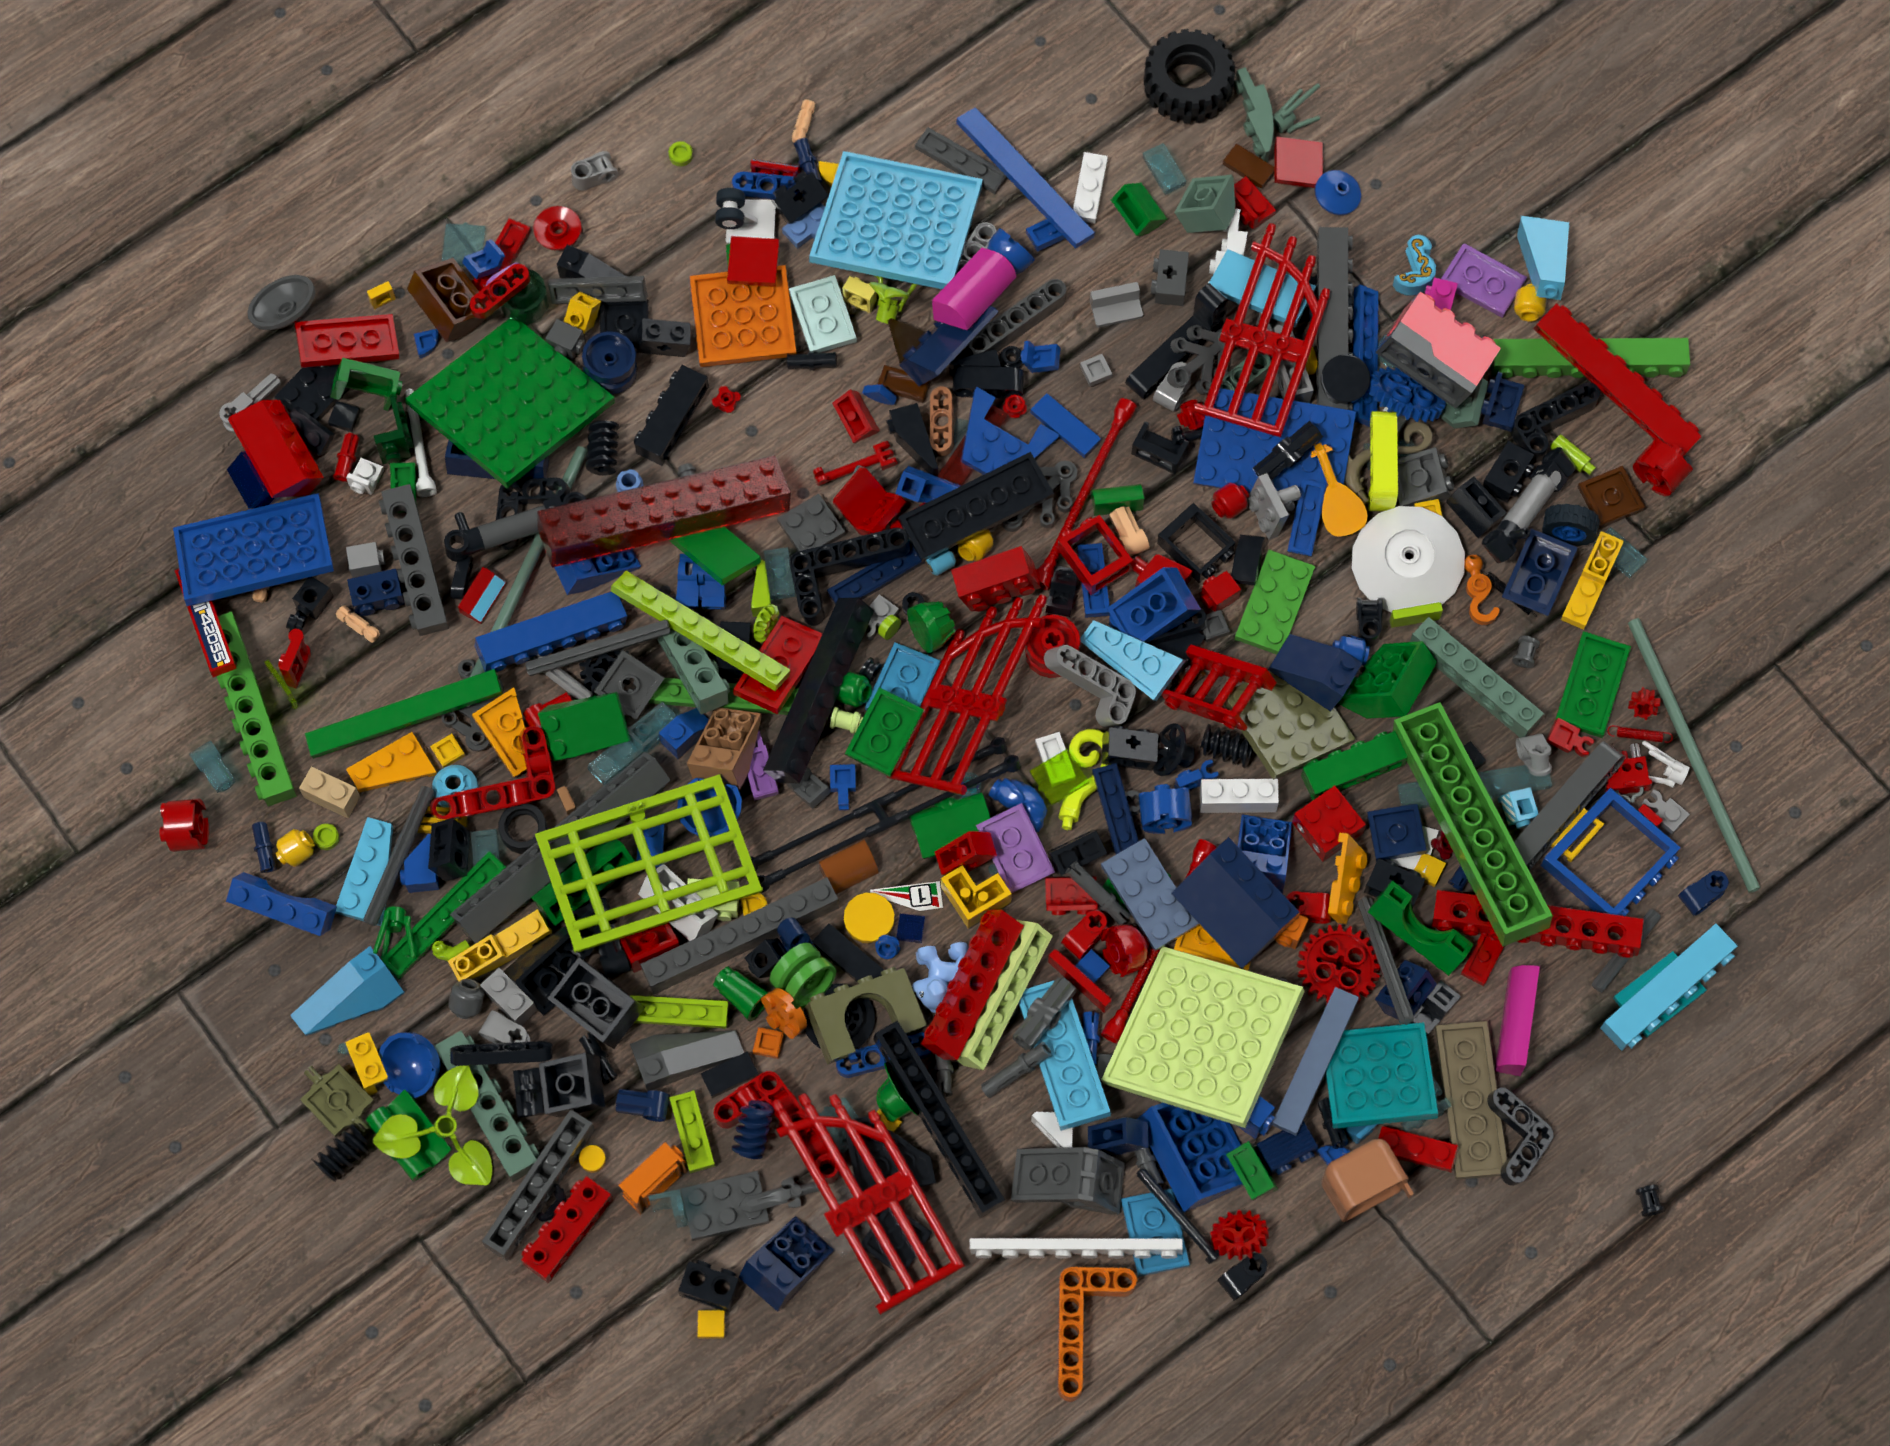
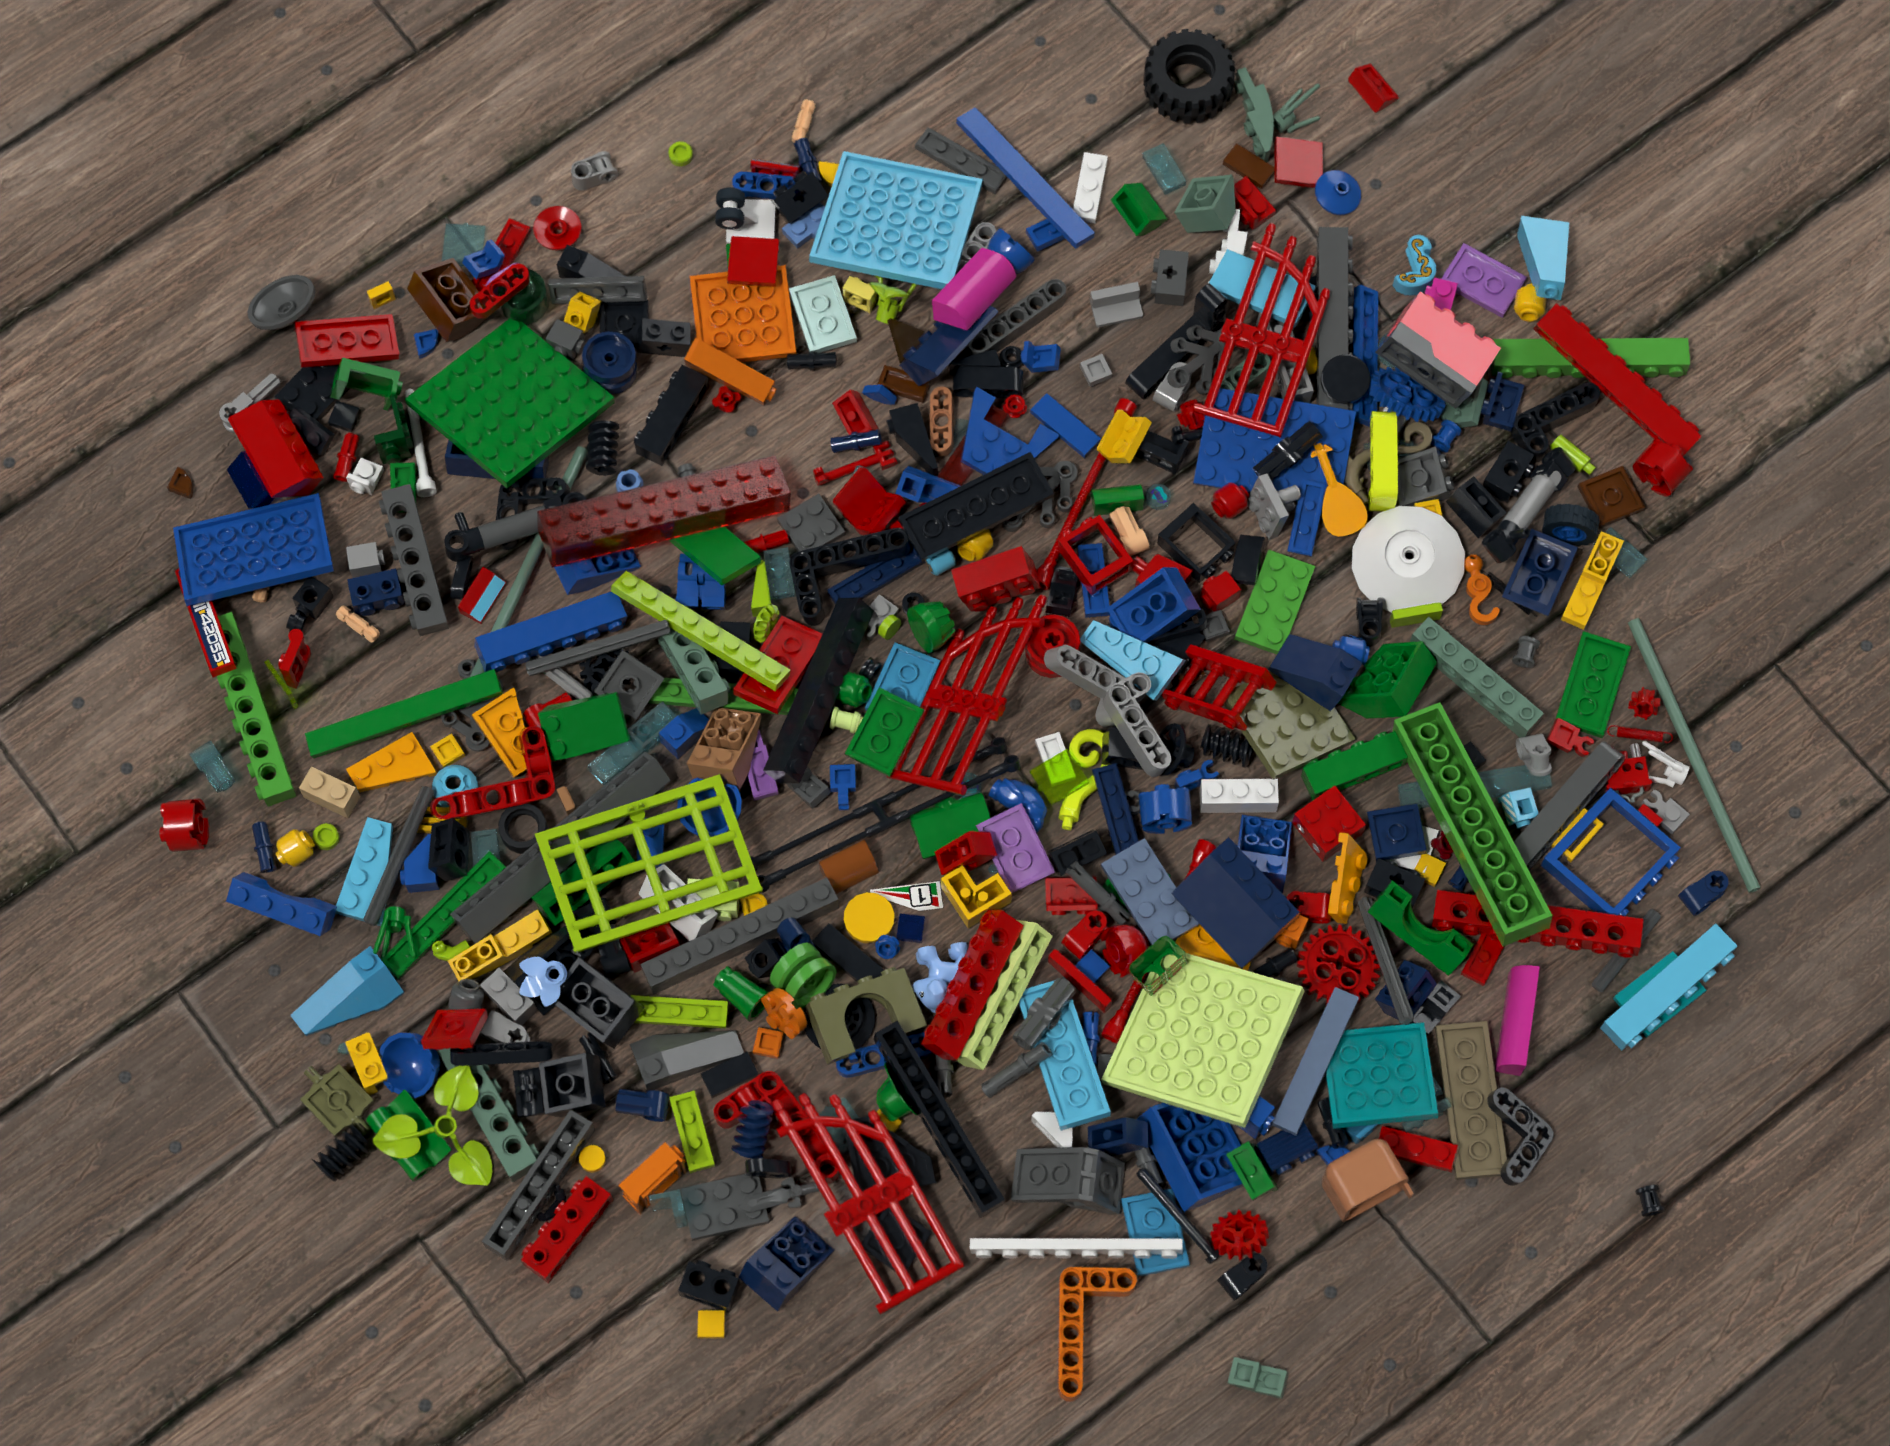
(181, 484): none -> reddish brown tile
(454, 1029): none -> red plate
(538, 979): none -> light blue plate
(729, 372): none -> orange slope
(768, 541): none -> red axle
(768, 1168): none -> black beam
(856, 441): none -> dark blue pin
(1123, 437): none -> yellow bracket
(1142, 726): none -> light grey beam
(1143, 964): none -> green piece
(1158, 496): none -> clear light blue tile
(1258, 1378): none -> sand green slope
(1276, 964): none -> black axle
(1372, 87): none -> red slope
(1446, 435): none -> blue bush

